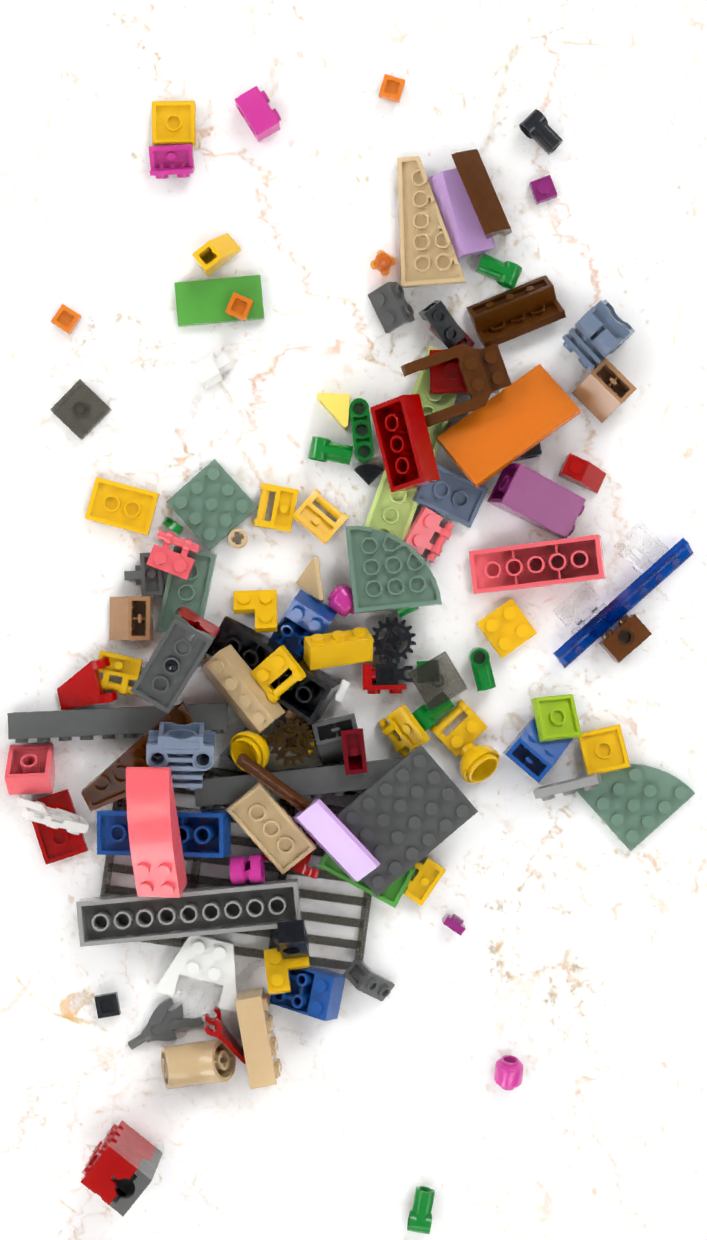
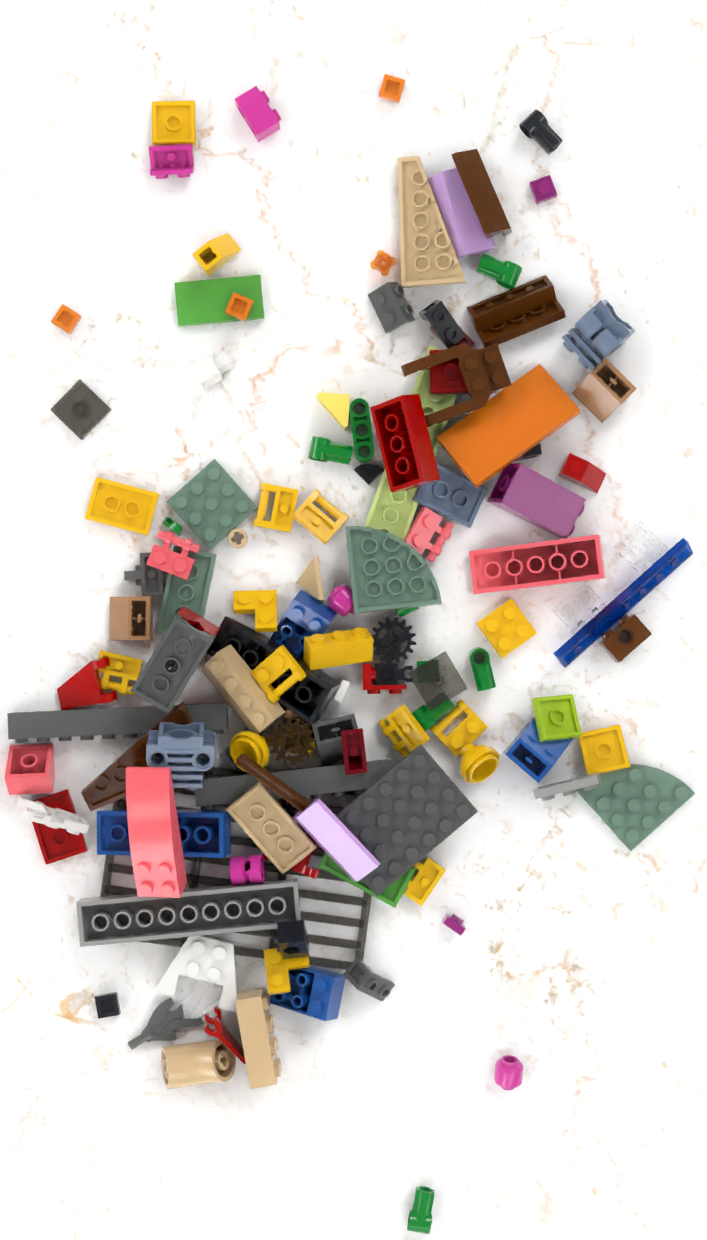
(121, 1167): red piece -> none

